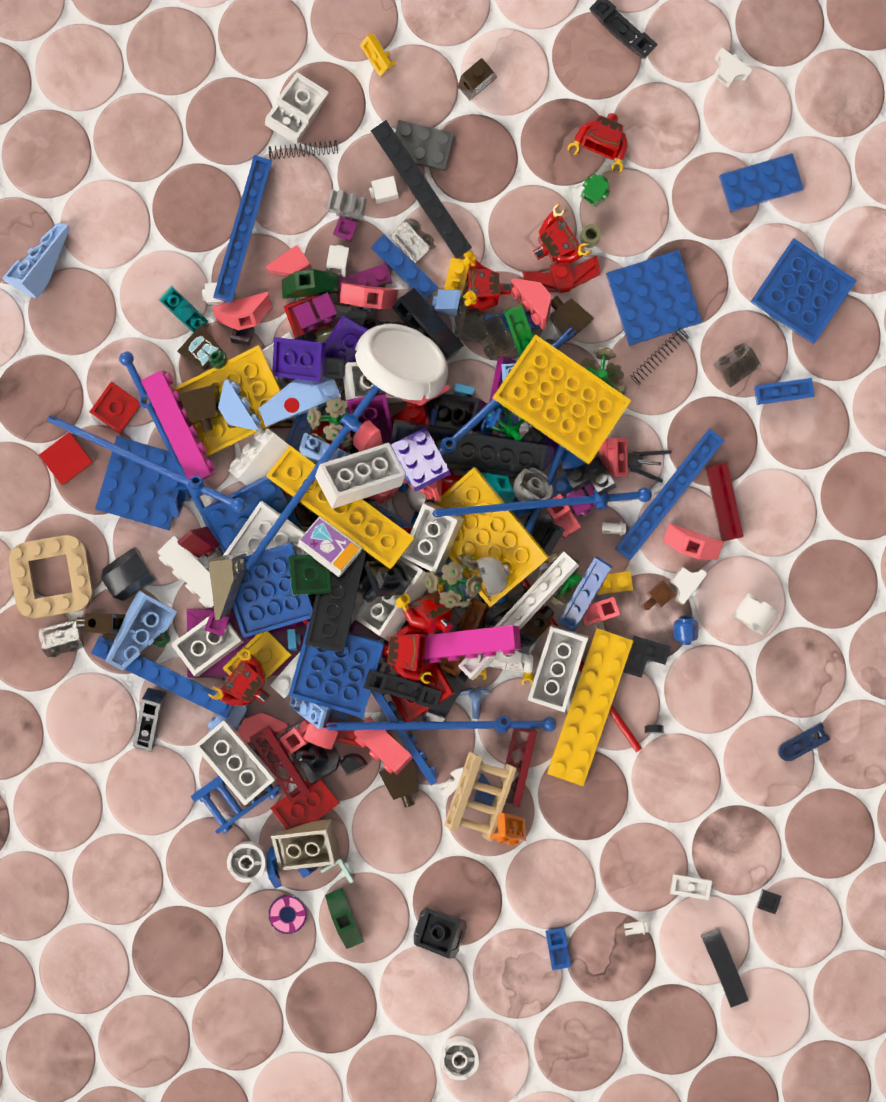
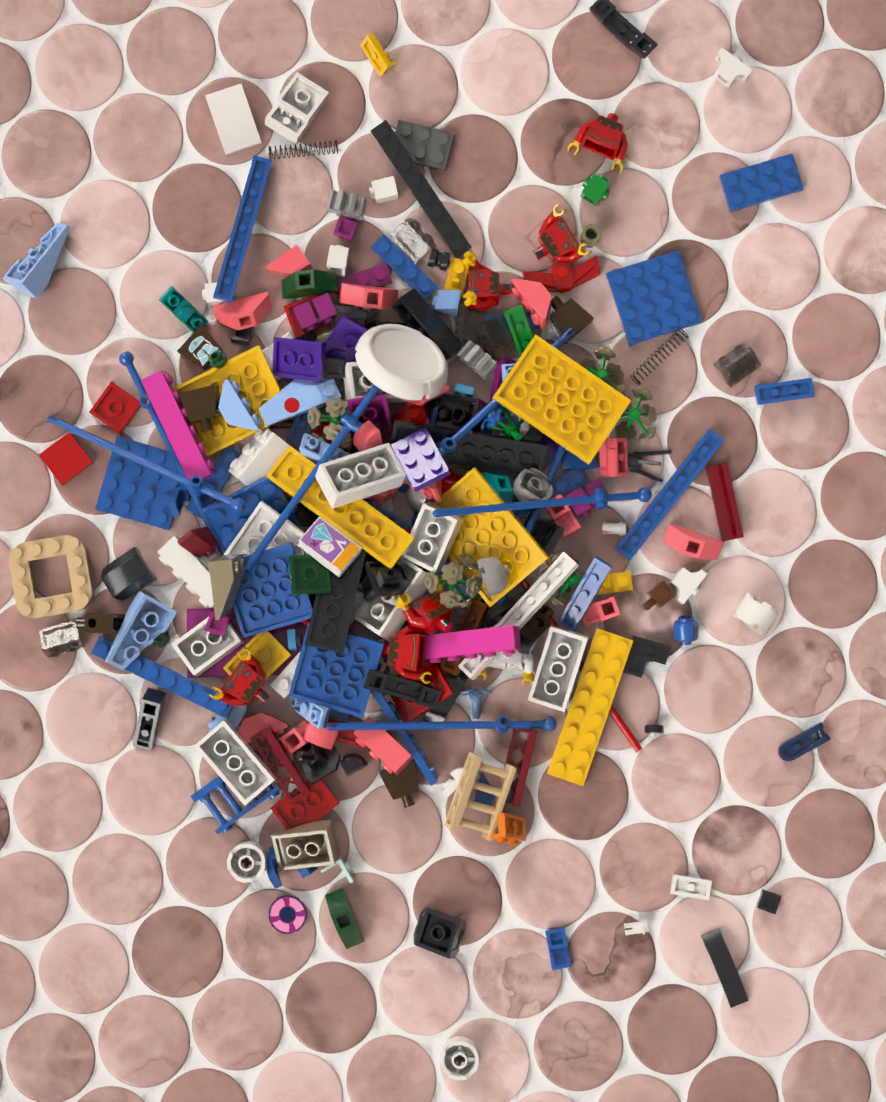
(217, 481): none -> blue plate
(233, 119): none -> white slope
(442, 262): none -> black wheel
(477, 78): dark brown torso -> none
(477, 360): none -> light grey gear
(593, 473): black plate -> none
(641, 416): none -> dark tan plant
(803, 291): blue plate -> none

